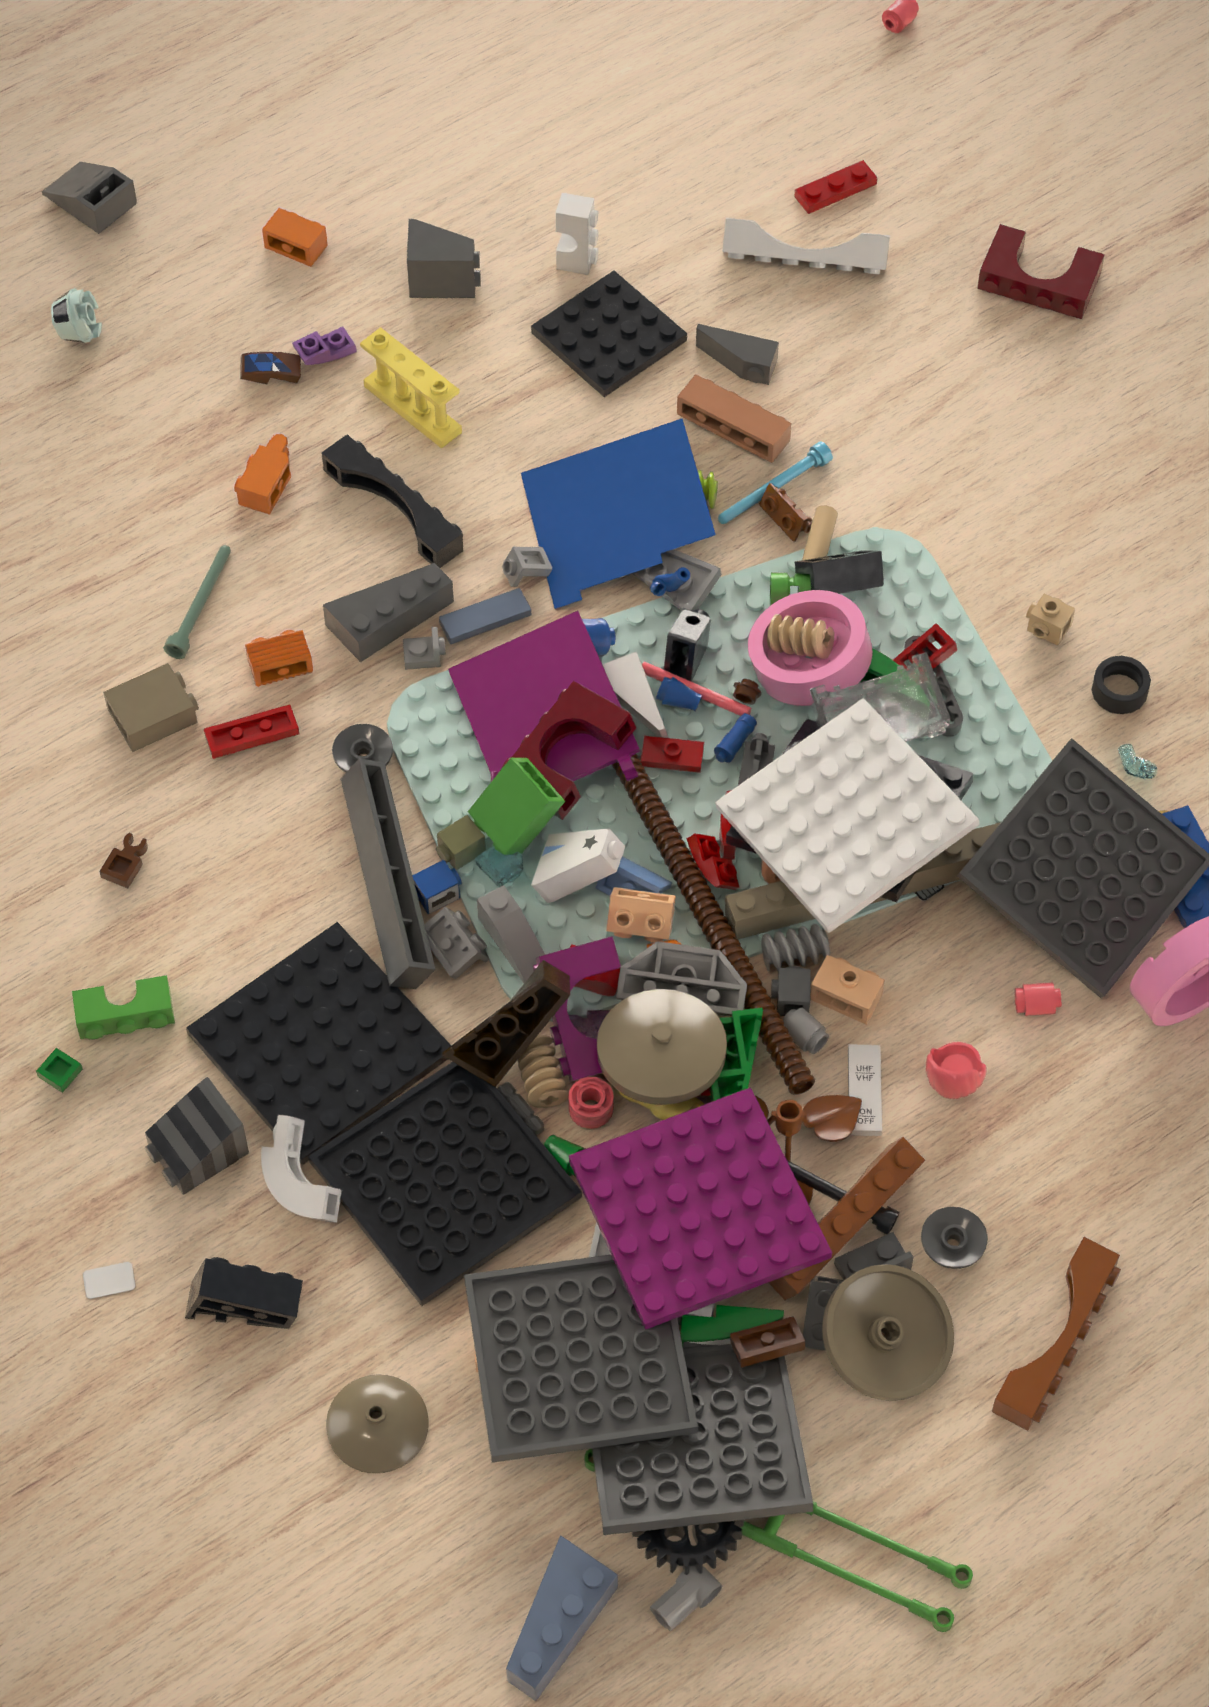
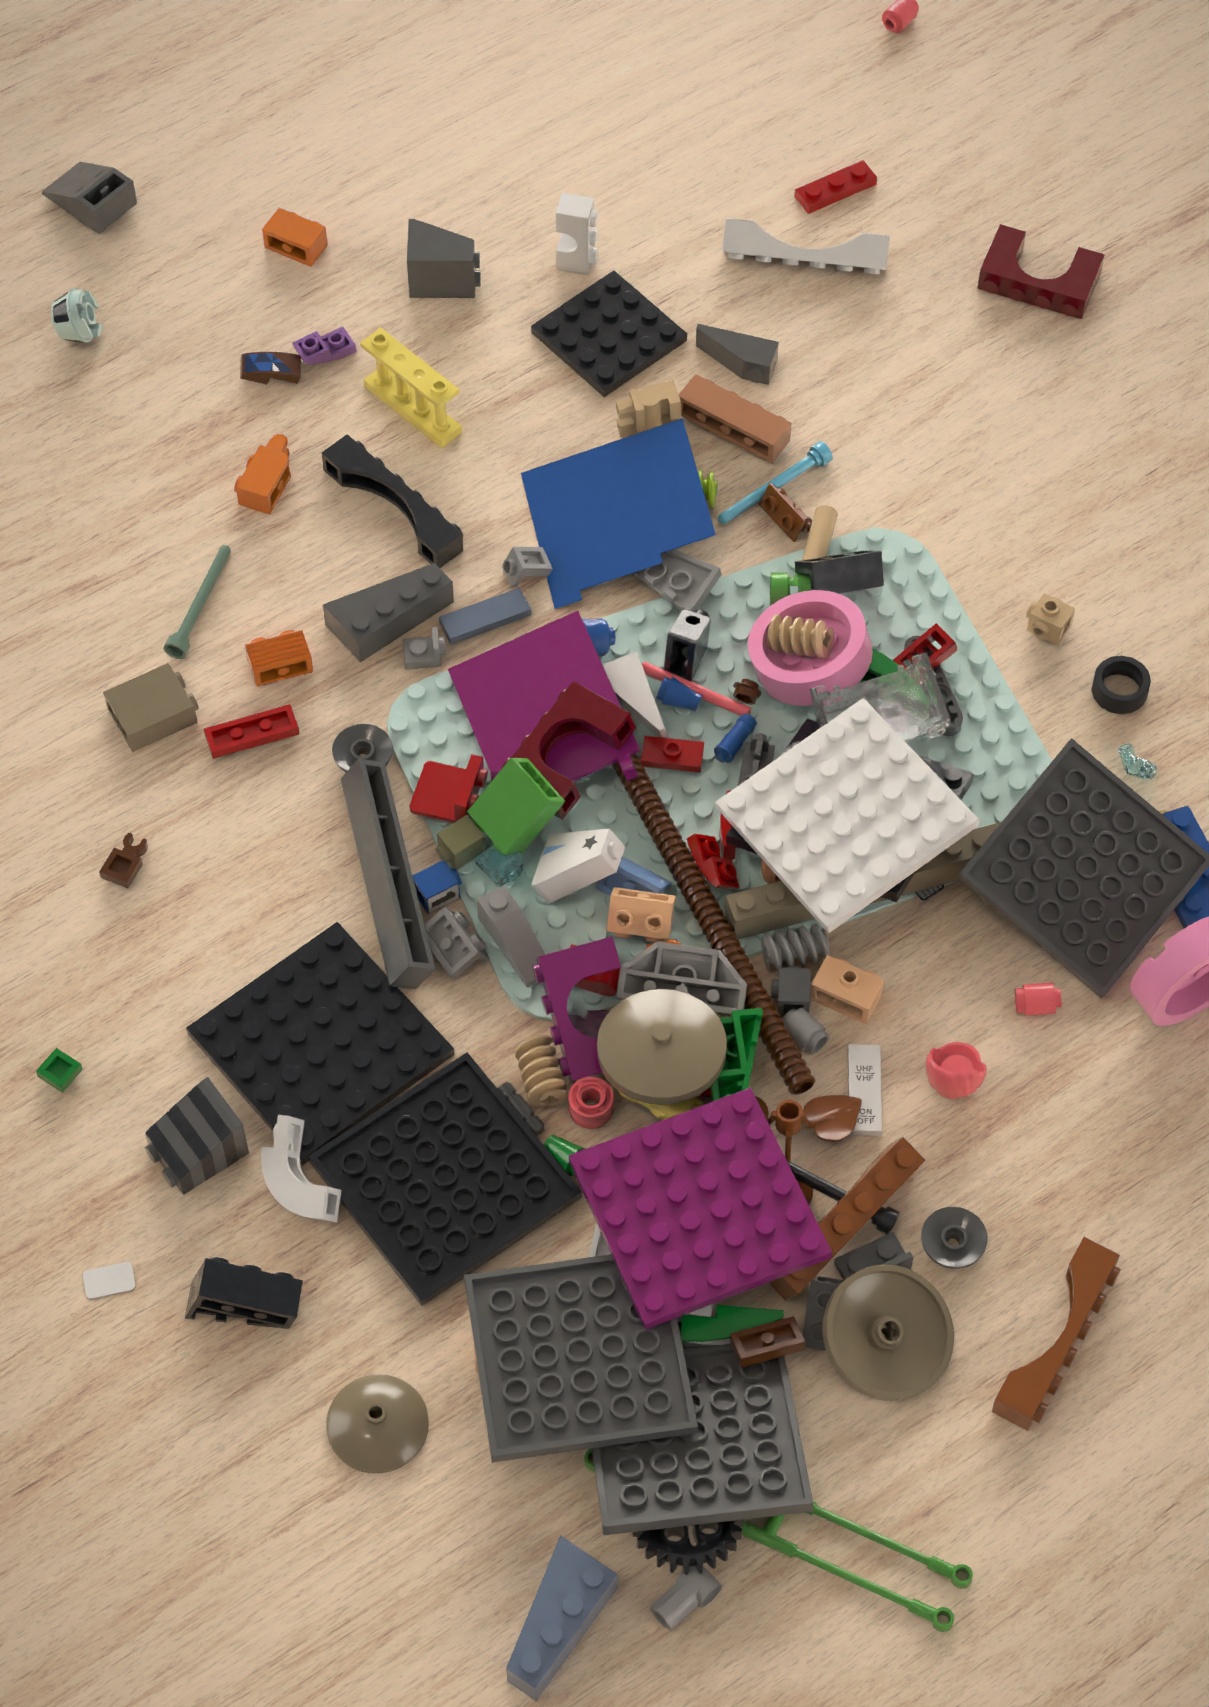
(99, 1017): bright green arch -> none
(447, 790): none -> red bracket
(505, 1035): dark brown wedge -> none
(648, 408): none -> tan hips
(669, 582): blue arm -> none

